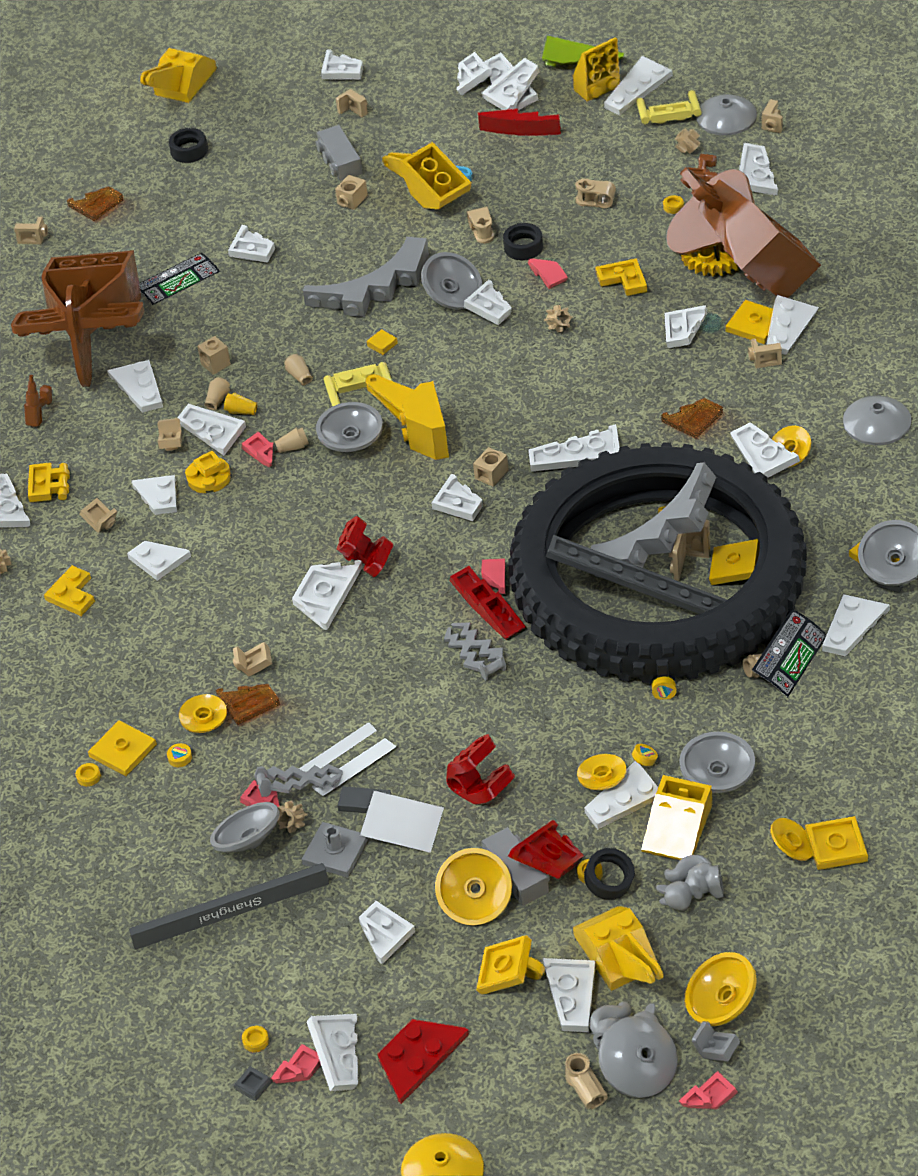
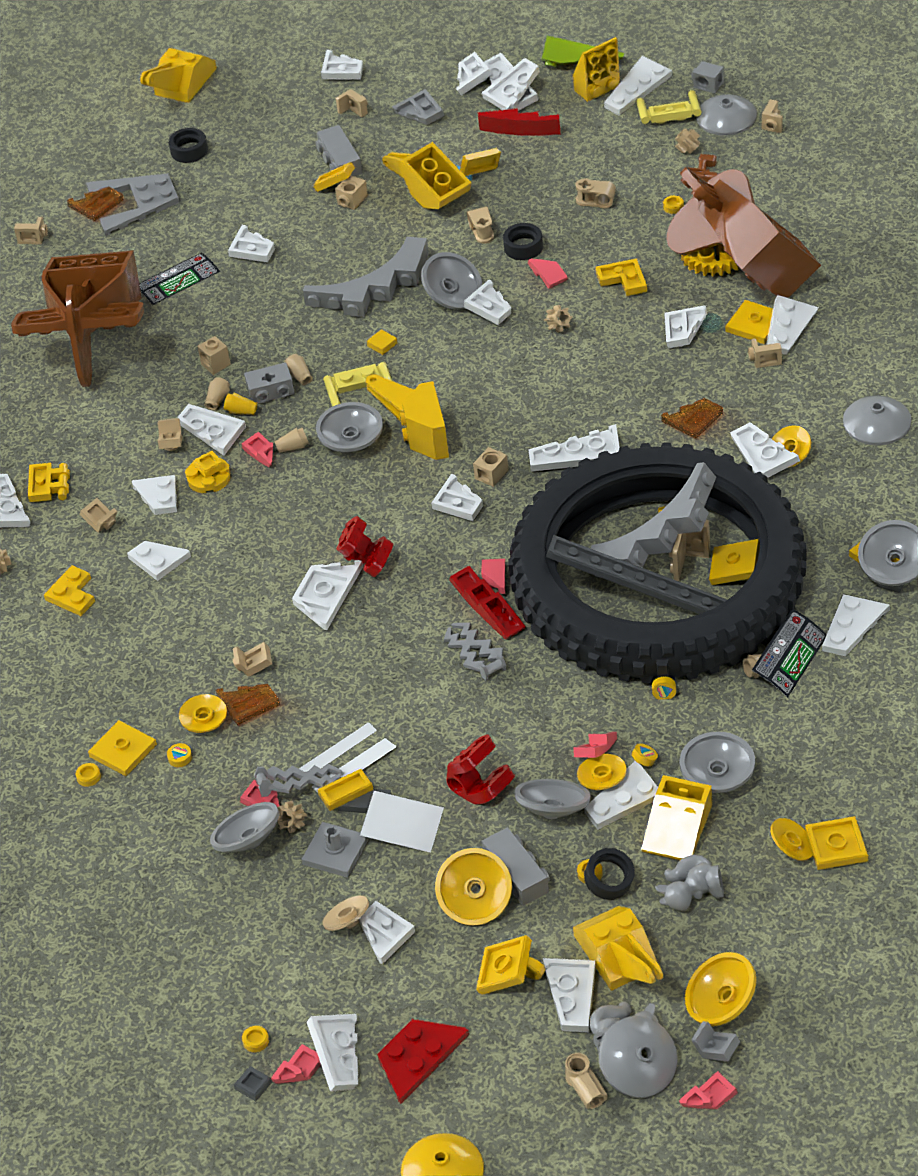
(34, 404): dark orange piece -> none
(139, 384): white wing -> none
(150, 194): none -> light grey wing
(228, 906): dark grey tile -> none
(269, 383): none -> light grey brick
(334, 176): none -> yellow tile
(345, 789): none -> yellow tile
(346, 913): none -> tan dish
(419, 108): none -> light grey wing
(480, 161): none -> yellow tile
(547, 851): red wing -> none
(552, 797): none -> light grey dish
(597, 745): none -> coral slope
(708, 77): none -> light grey brick
(756, 167): white wing -> none

